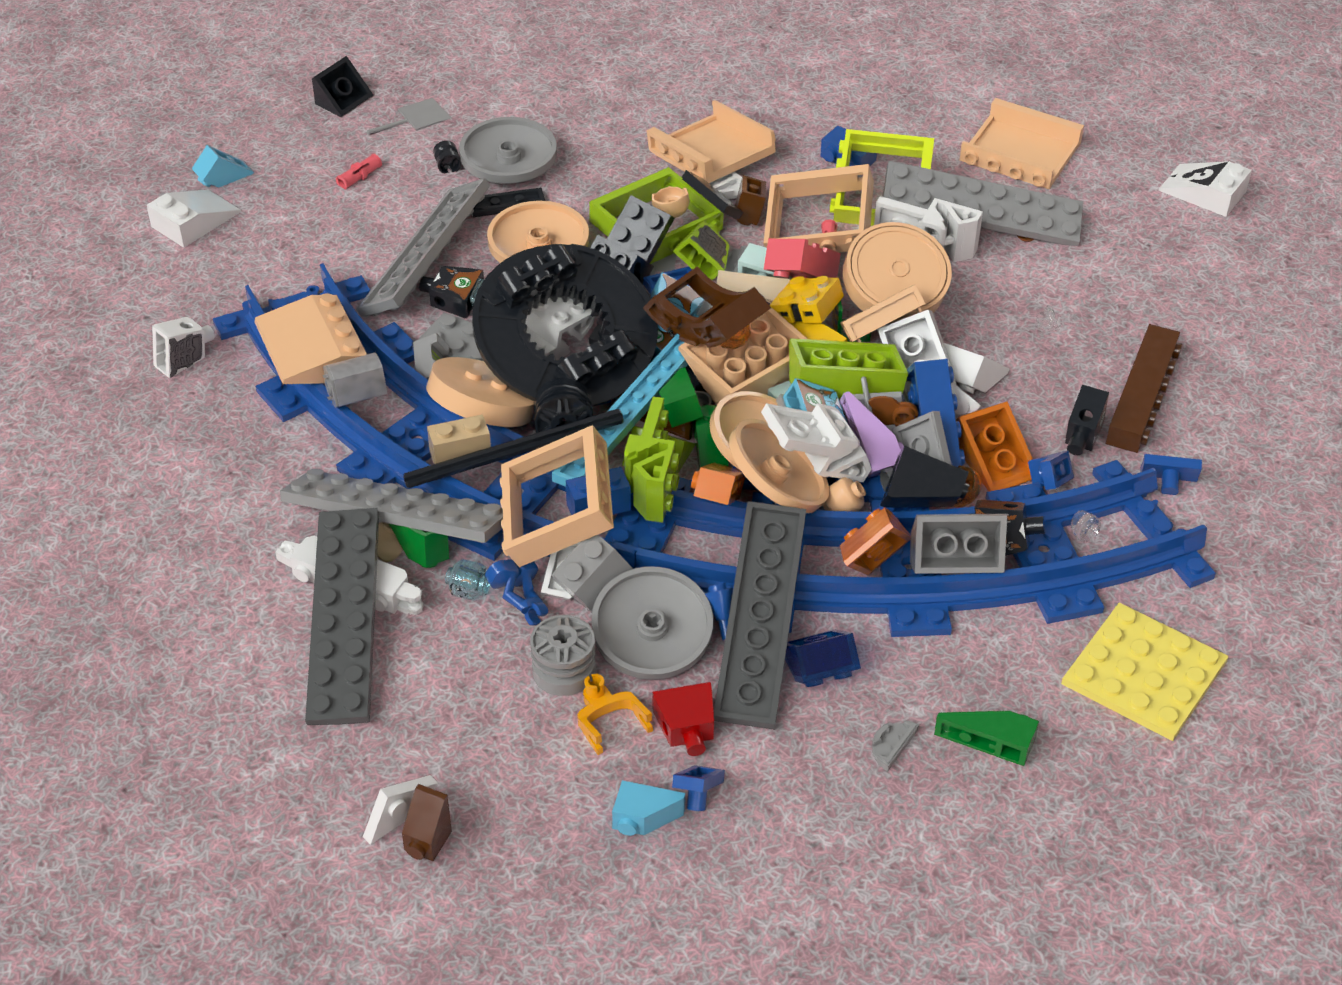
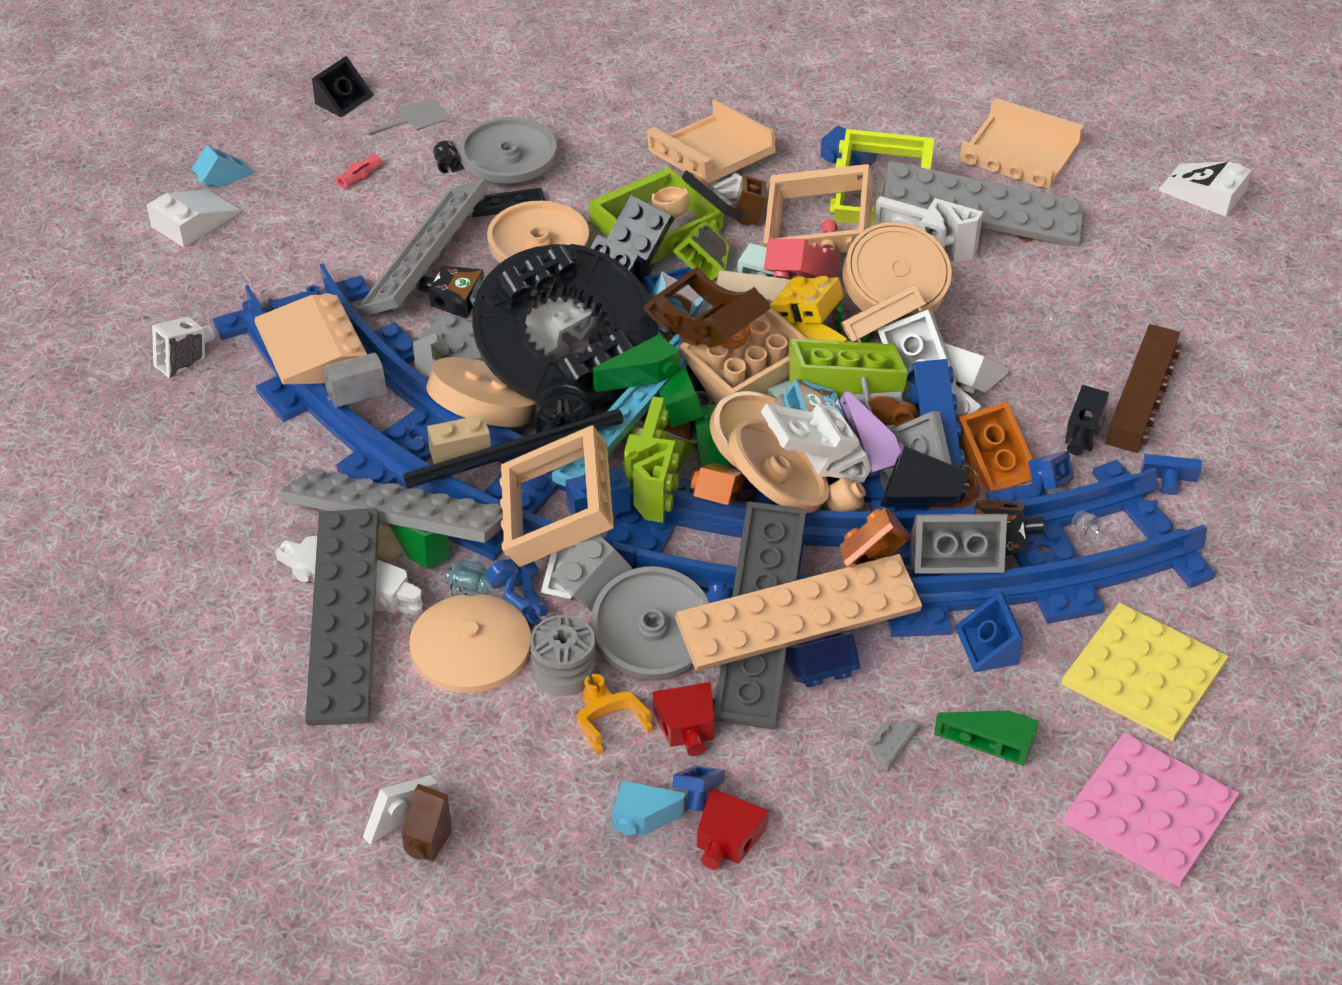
(470, 643): none -> light nougat dish
(639, 366): none -> green slope
(729, 828): none -> red torso
(797, 612): none -> light nougat plate
(991, 635): none -> blue slope
(1151, 808): none -> bright pink plate

